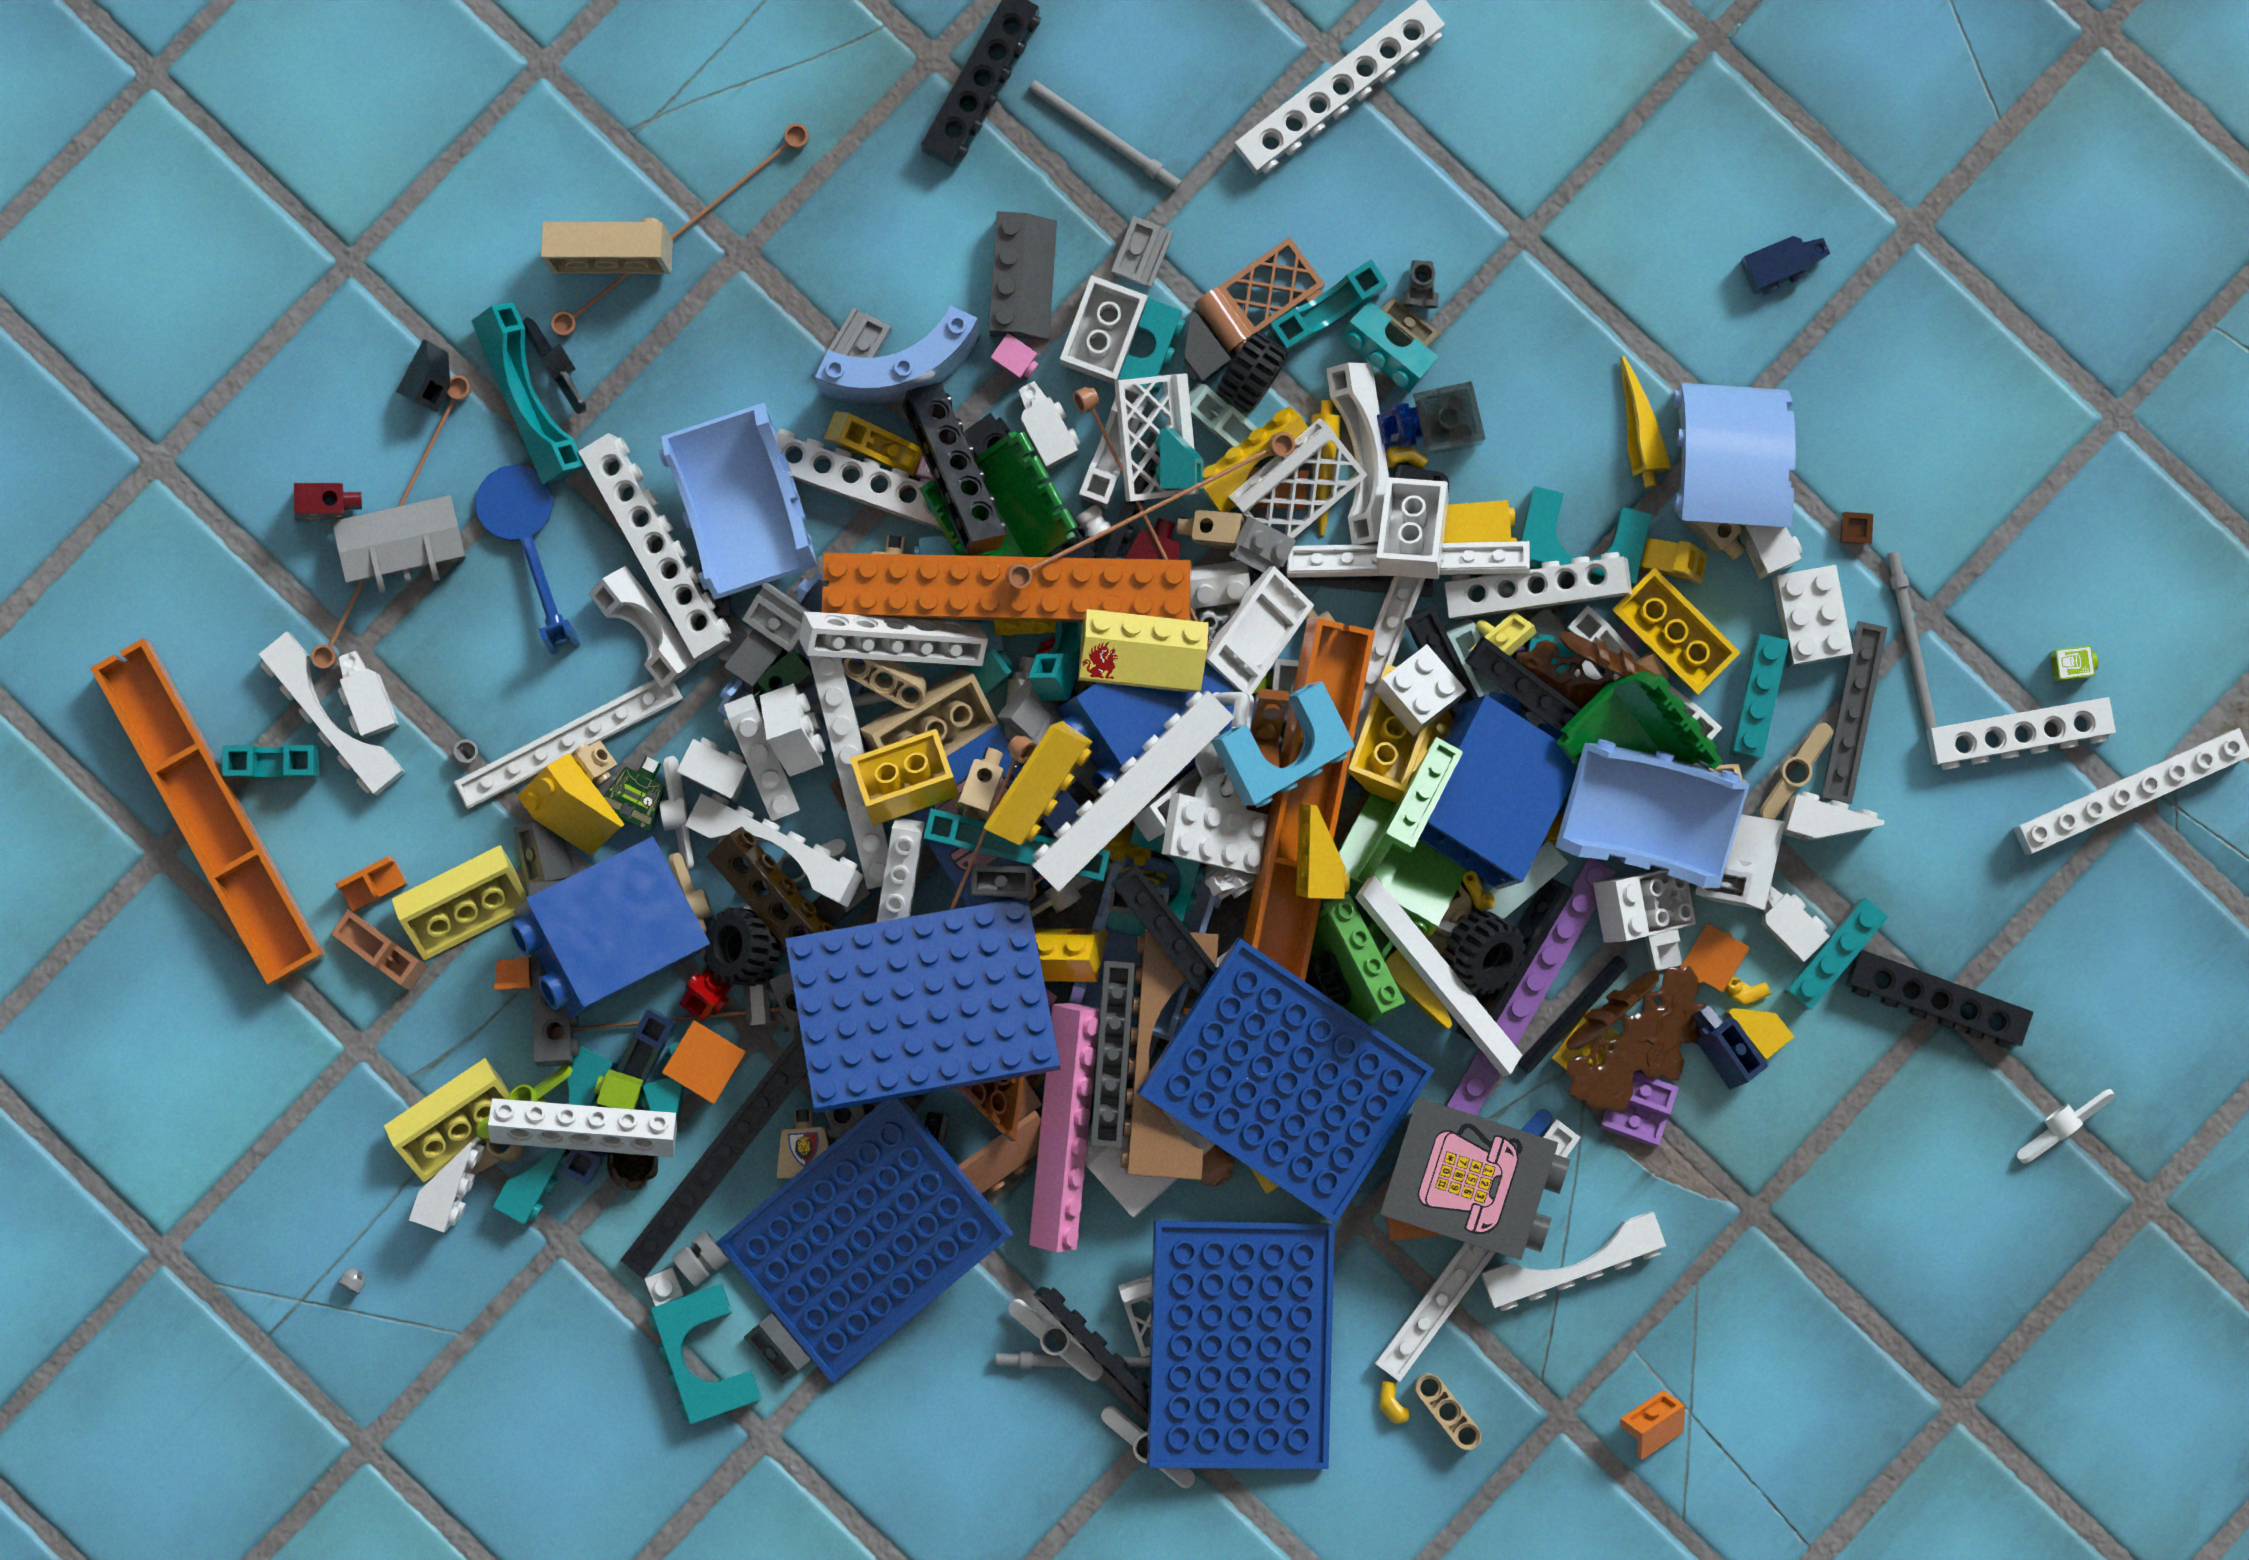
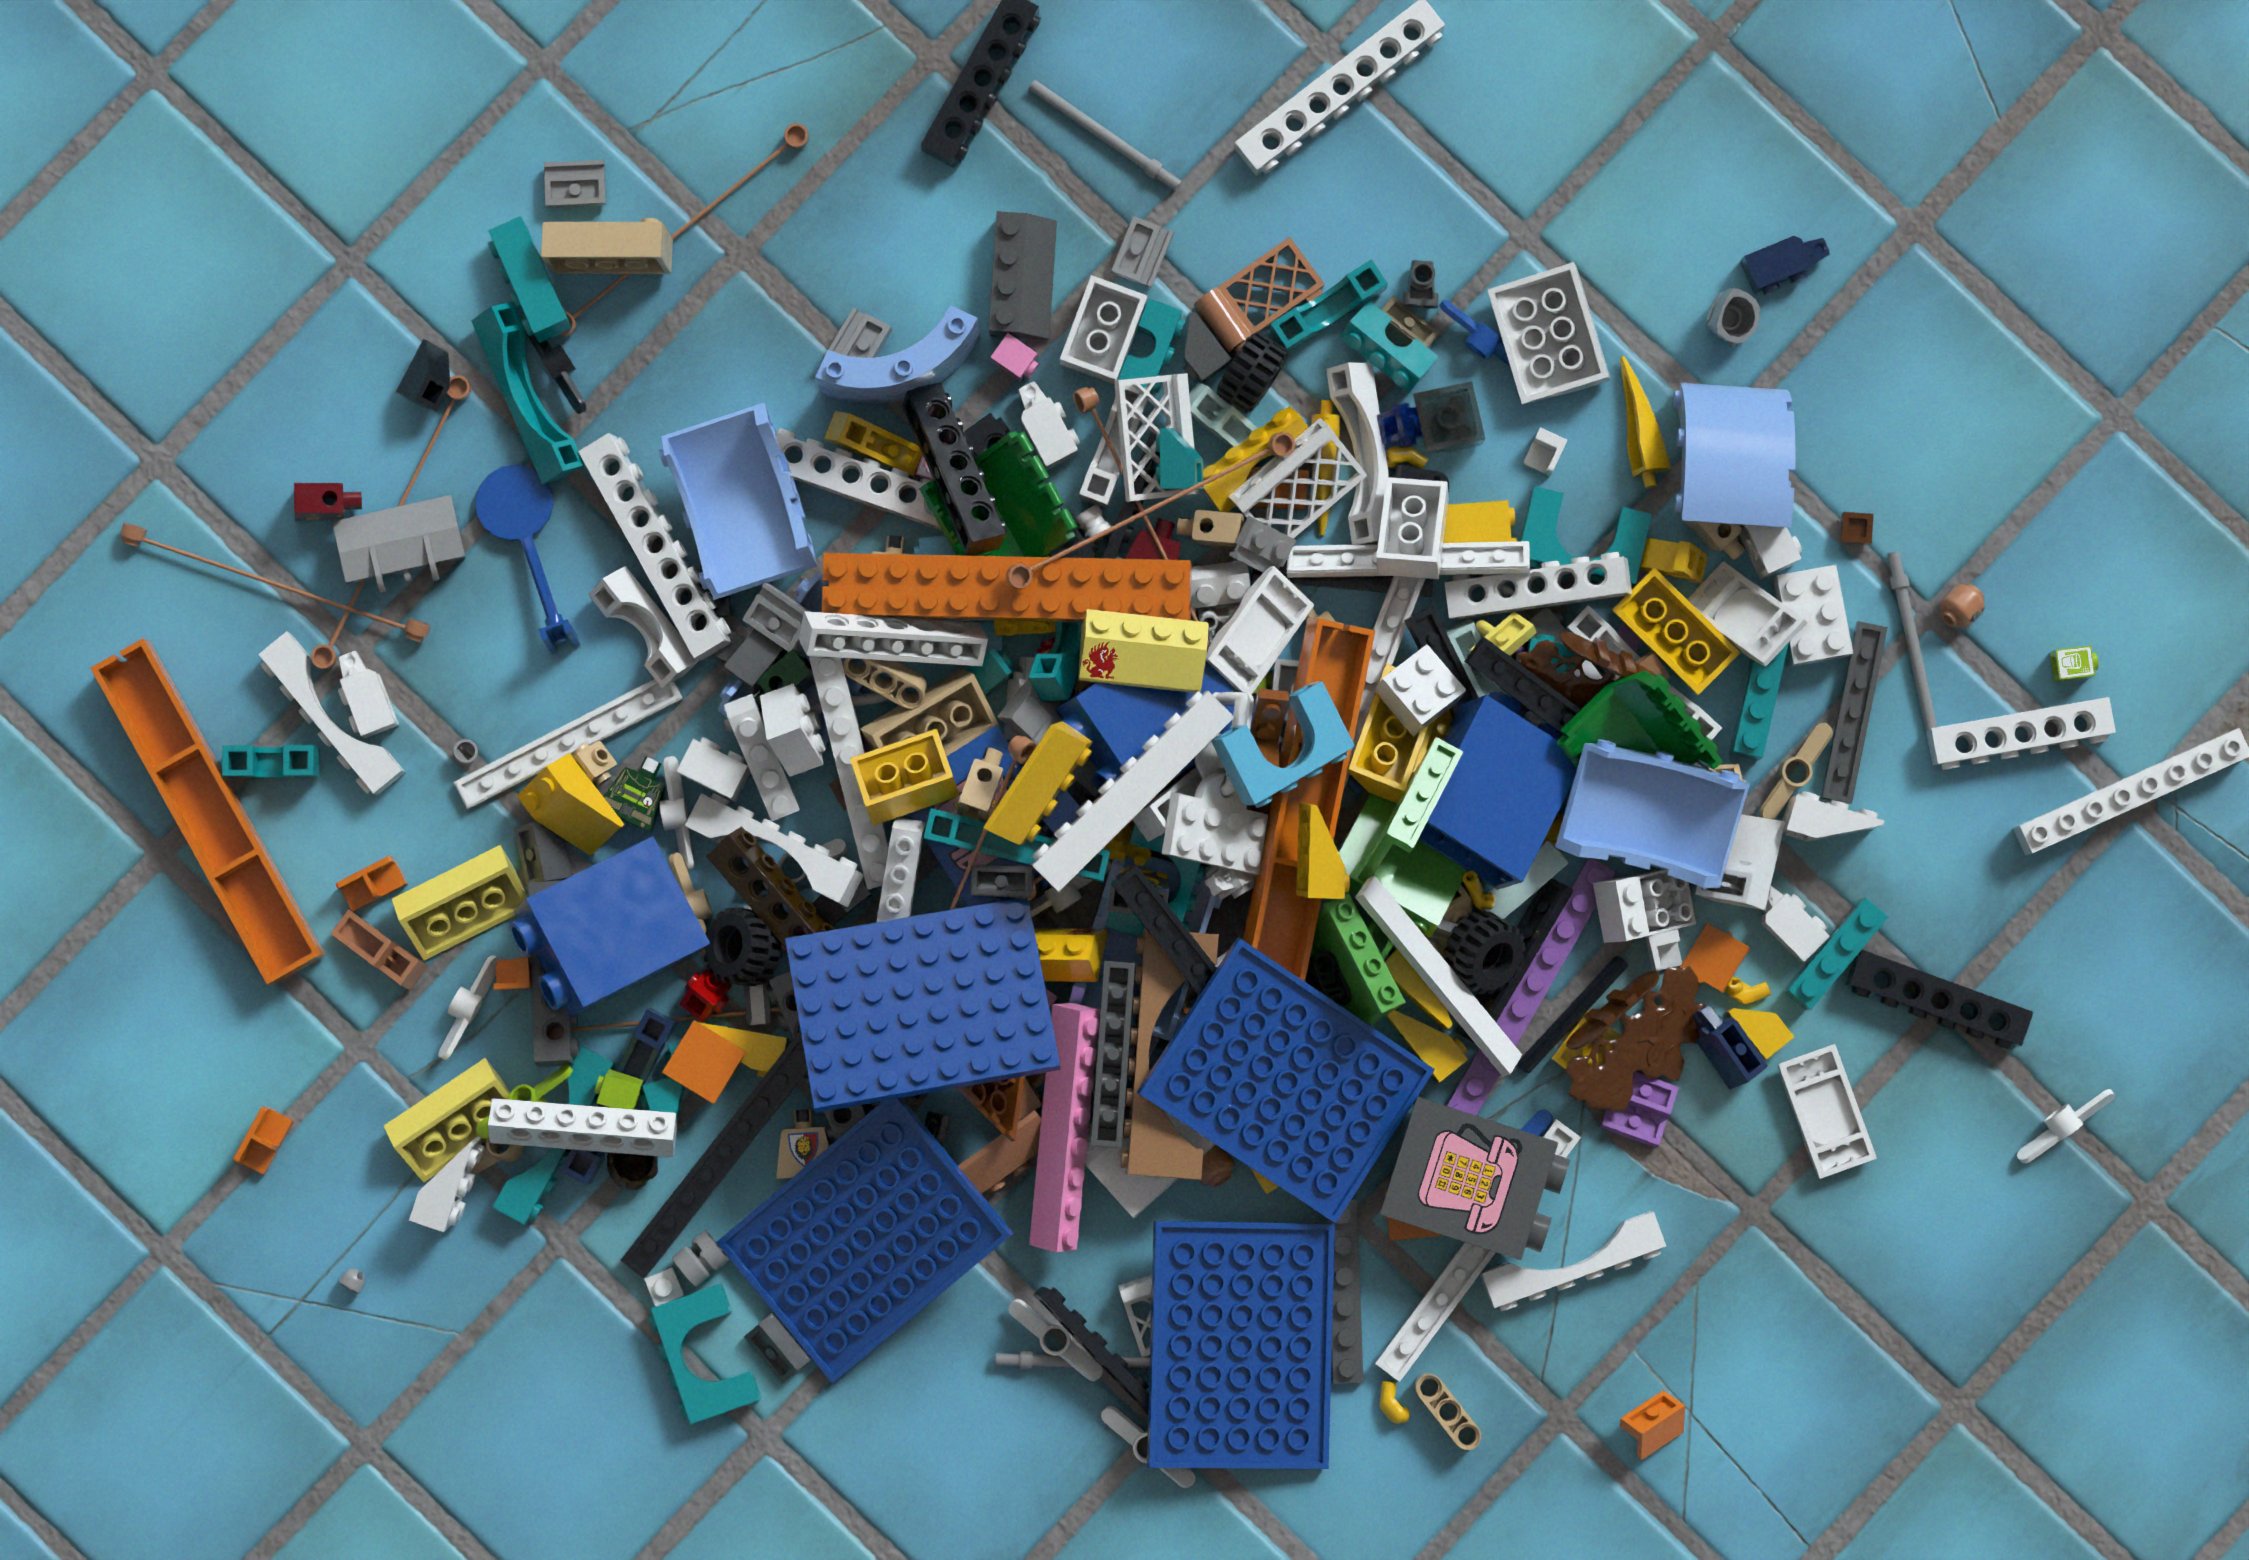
(263, 1139): none -> orange panel
(414, 629): none -> nougat piece
(467, 1004): none -> white piece
(529, 279): none -> teal brick
(575, 183): none -> light grey plate
(760, 1048): none -> yellow slope
(1346, 1322): none -> dark grey plate
(1430, 1045): none -> yellow slope
(1481, 339): none -> blue piece
(1545, 451): none -> white panel
(1549, 334): none -> white slope
(1733, 316): none -> light grey helmet
(1746, 614): none -> white slope
(1826, 1111): none -> white slope
(1962, 606): none -> nougat head

